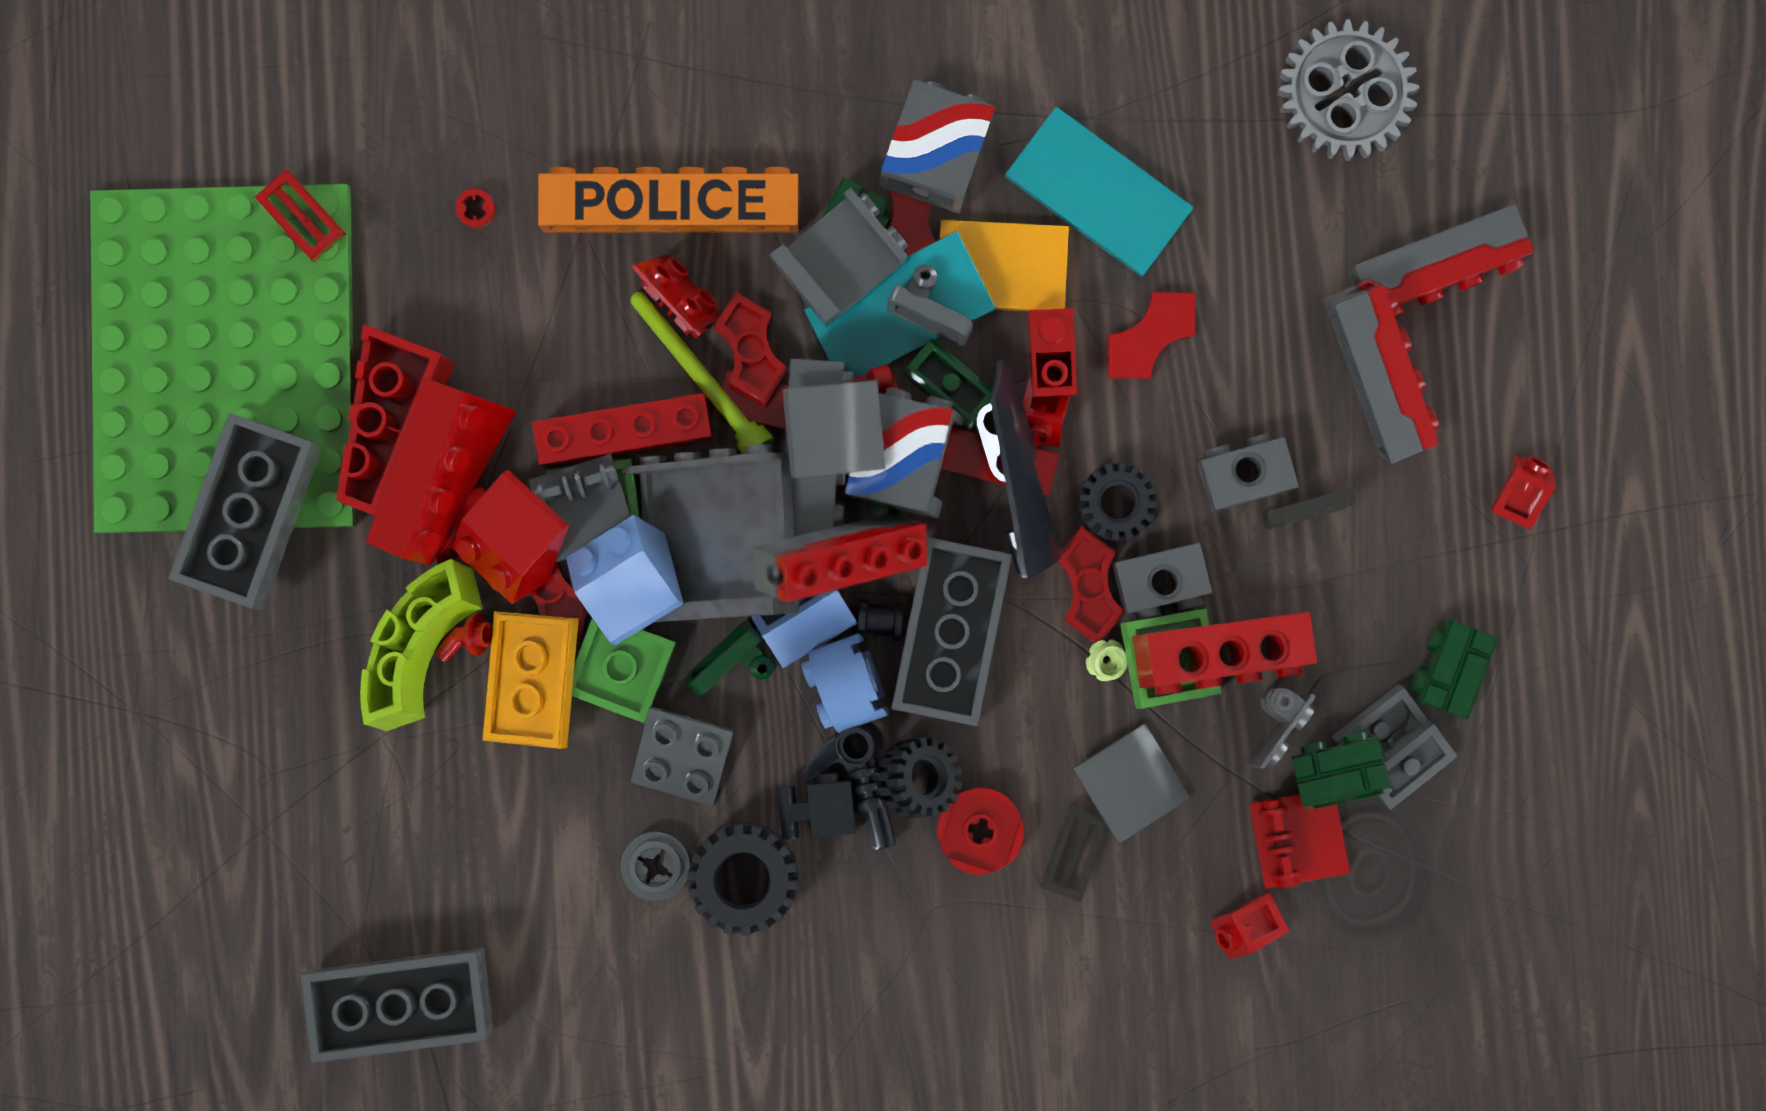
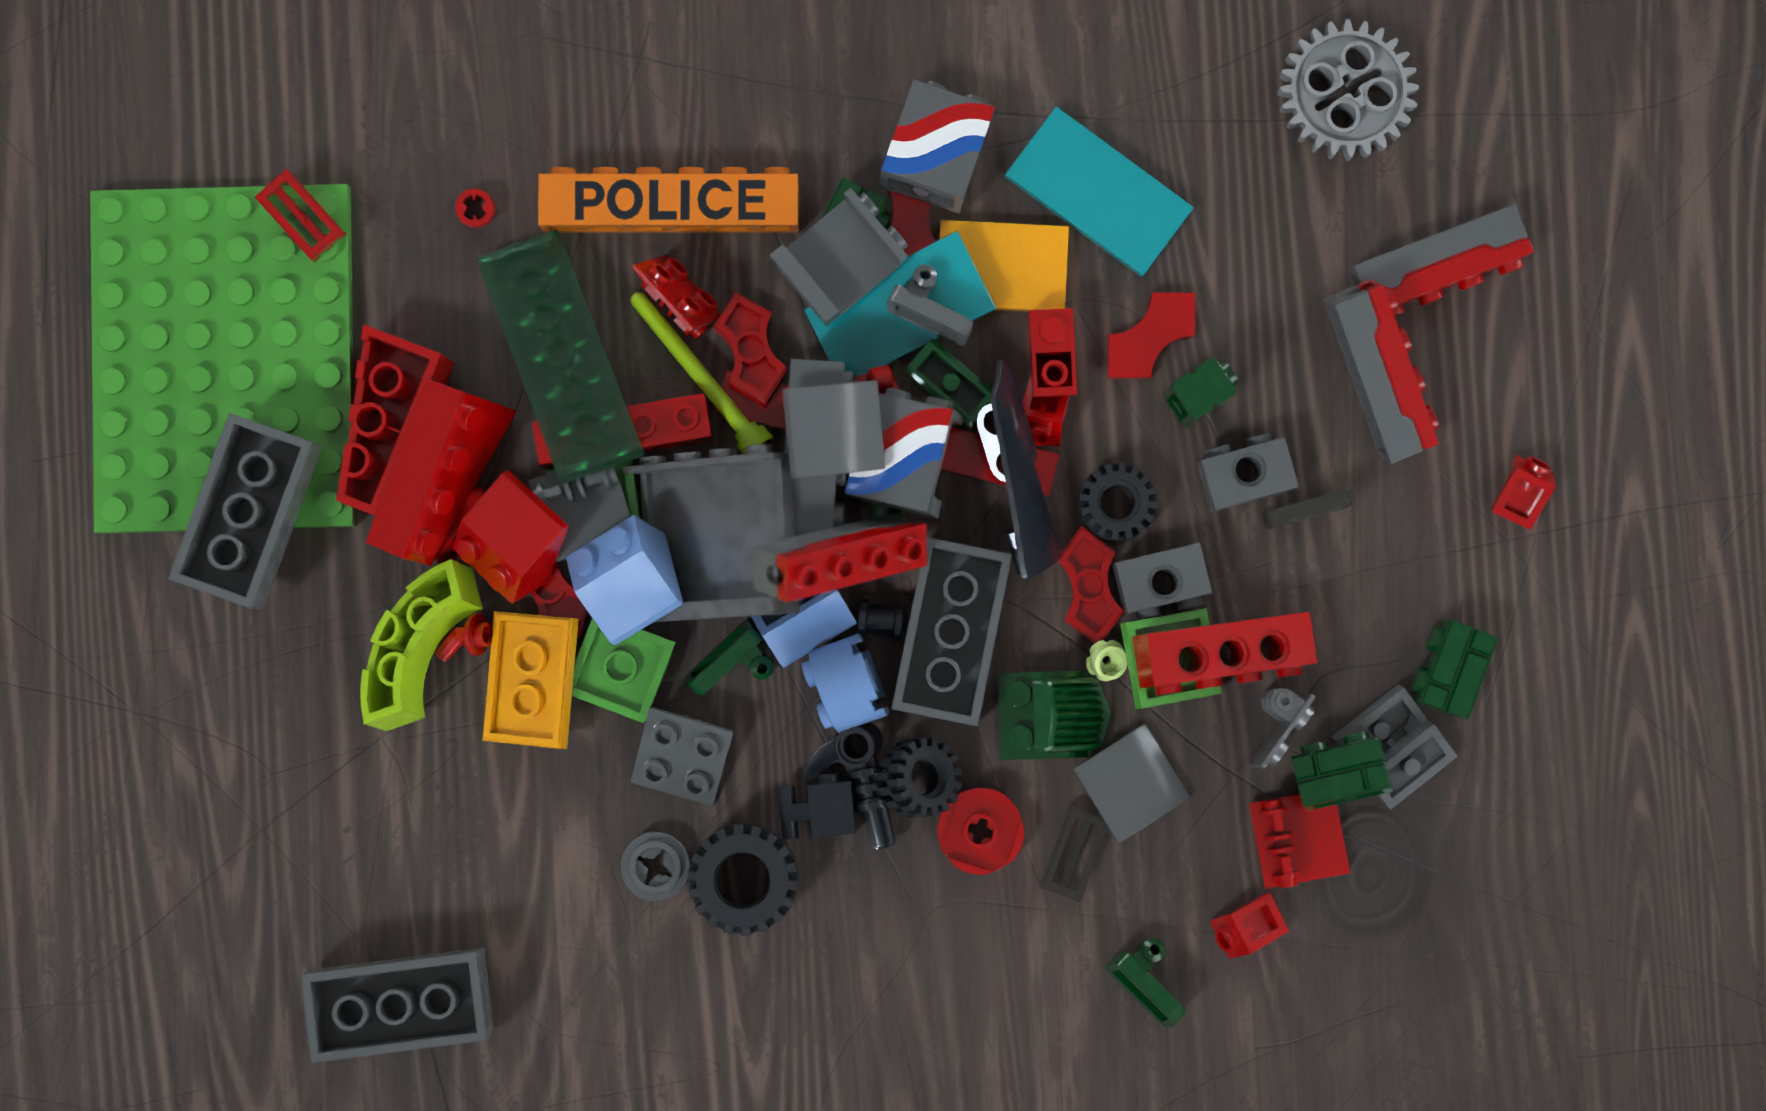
(560, 357): none -> clear green plate
(1051, 715): none -> dark green piece
(1133, 976): none -> dark green piece
(1201, 391): none -> dark green brick

